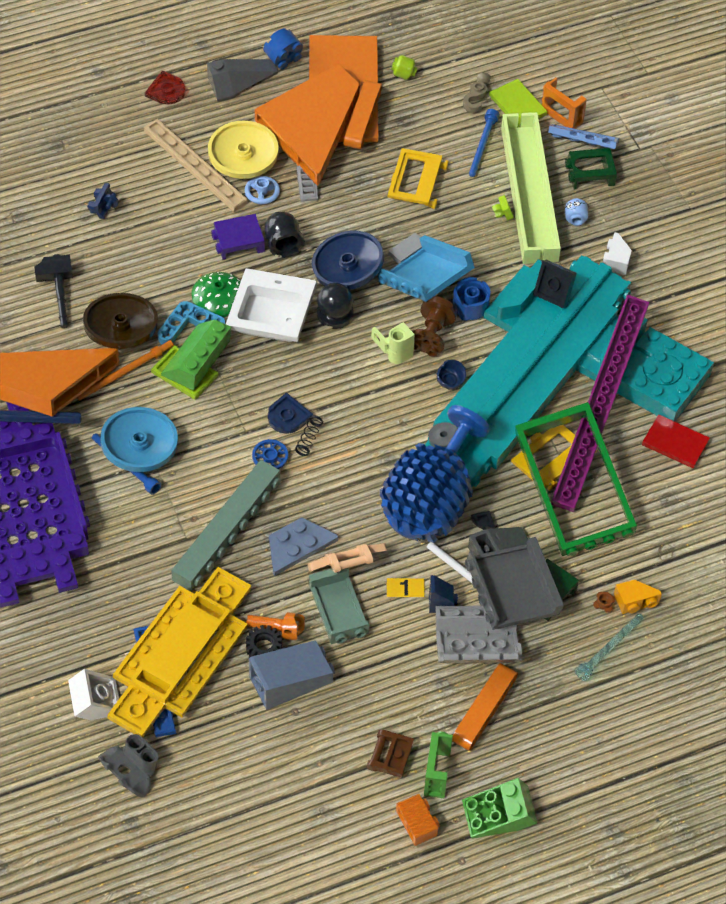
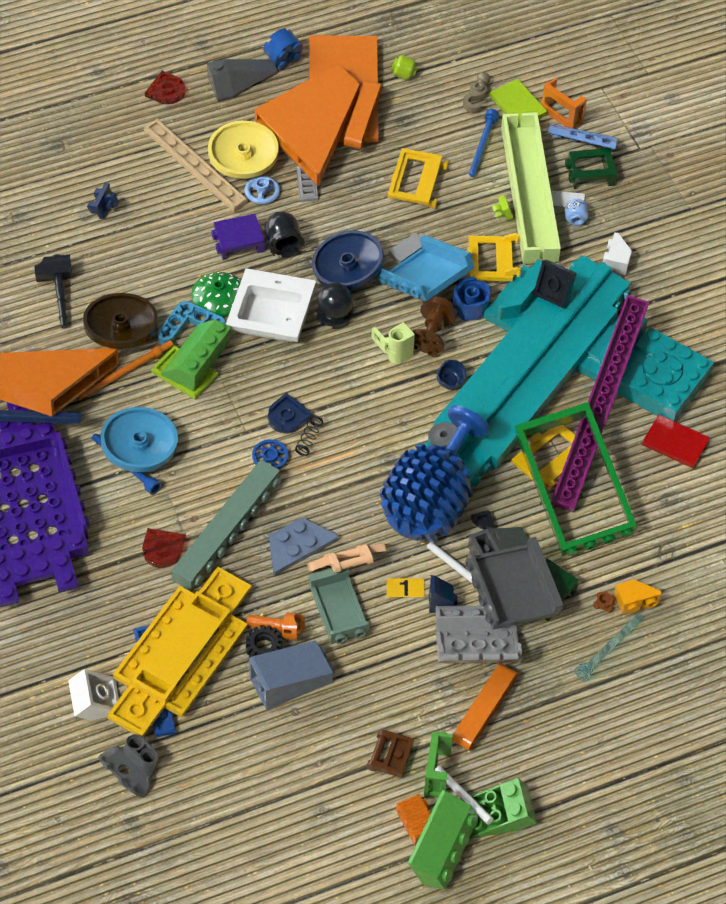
(162, 547): none -> clear red tile
(443, 840): none -> bright green slope
(466, 797): none -> white bar
(503, 257): none -> yellow piece
(561, 198): none -> white sticker

